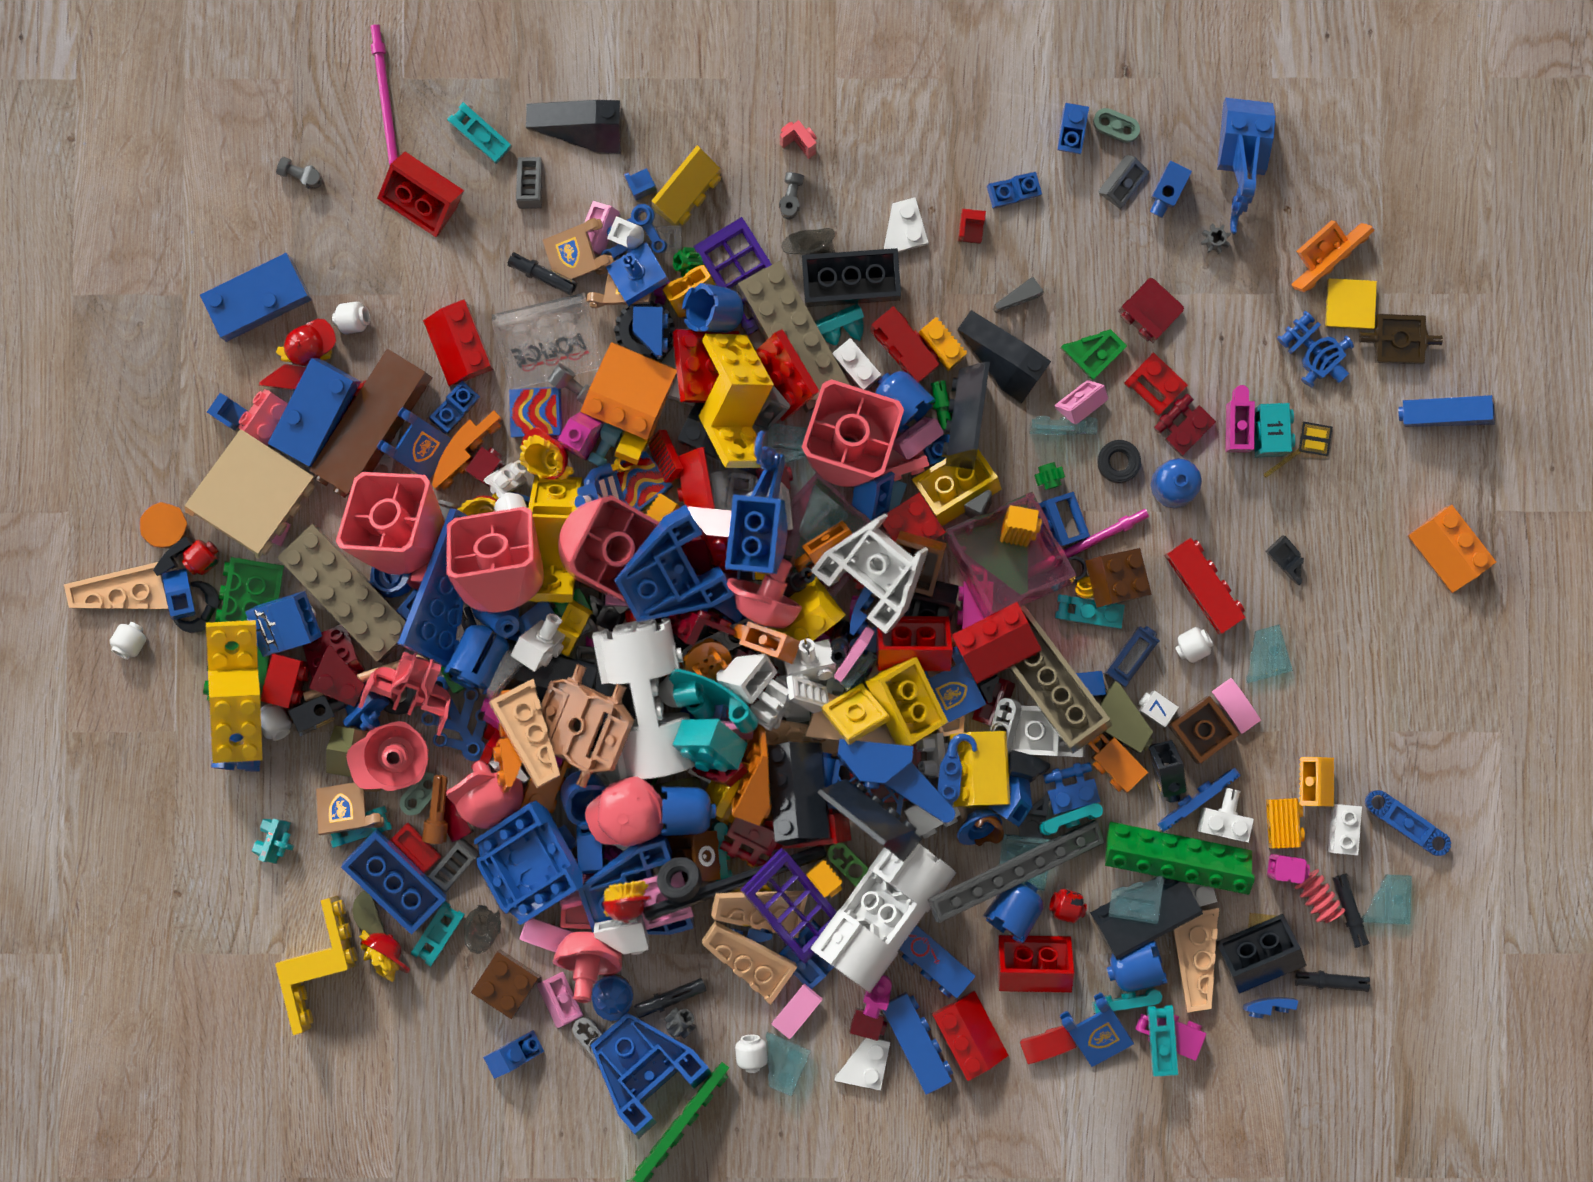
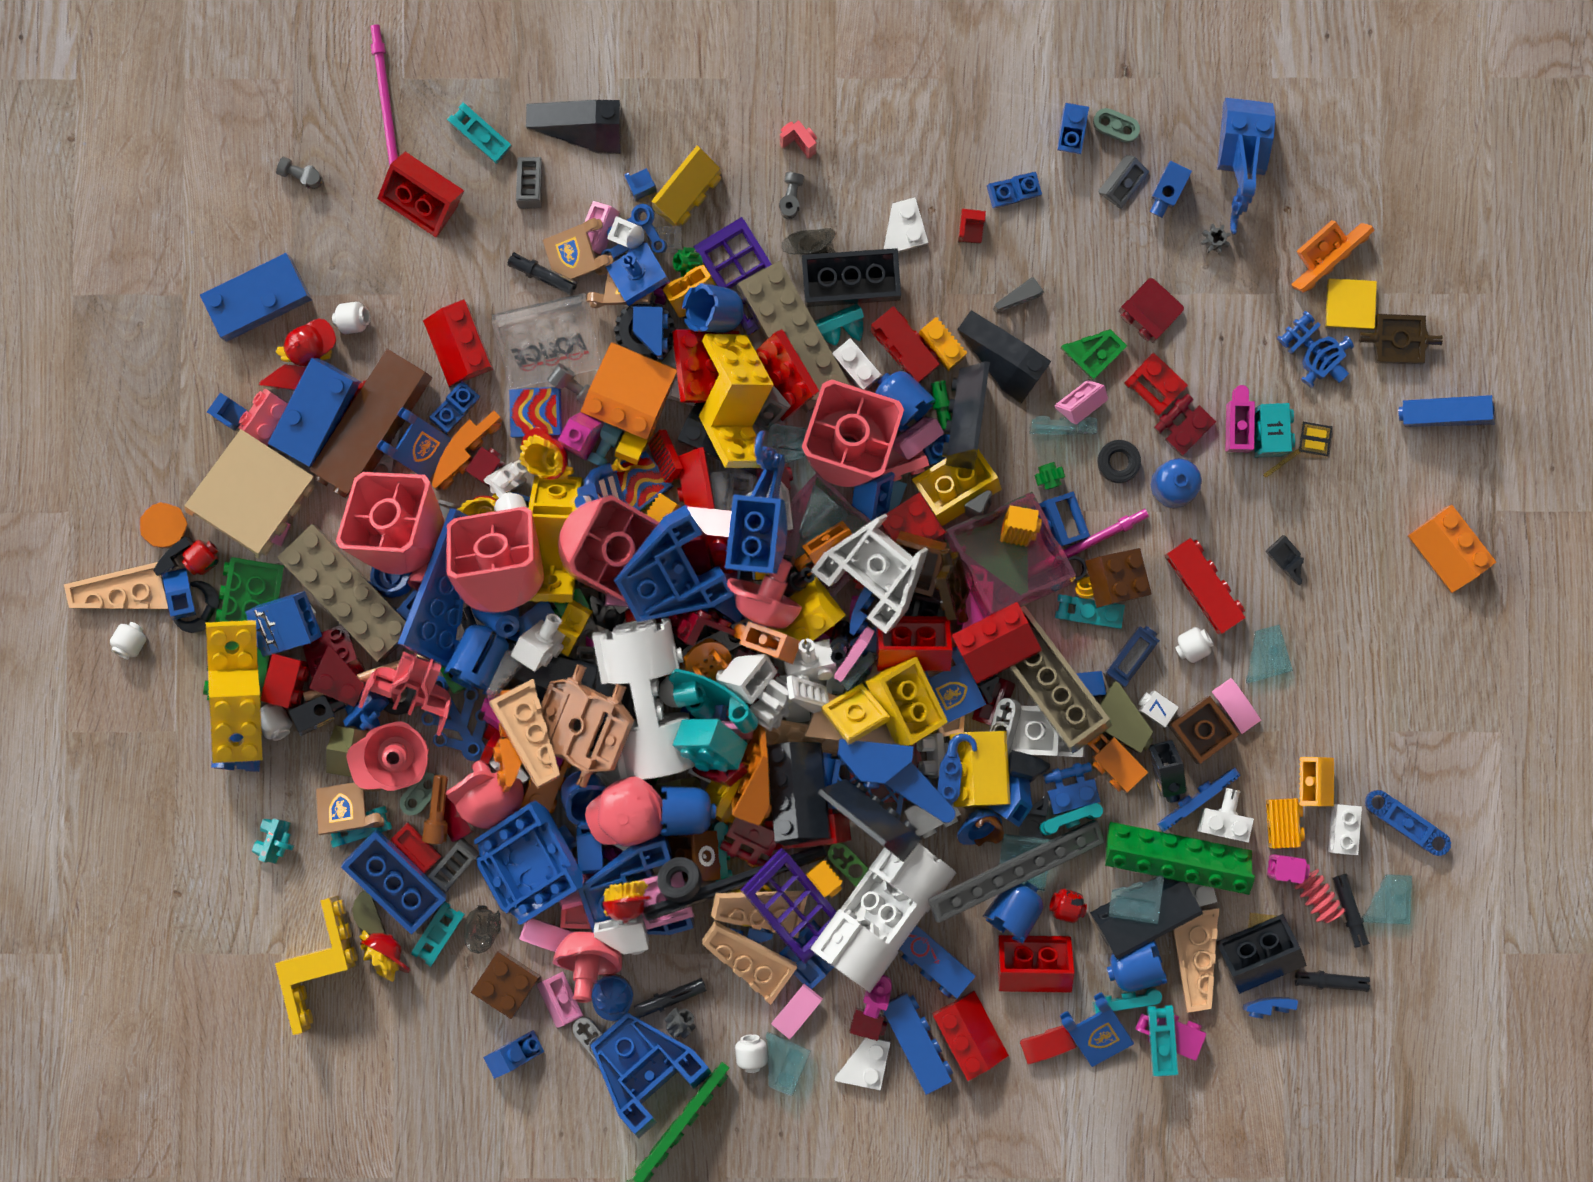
(953, 586): none -> dark brown plate

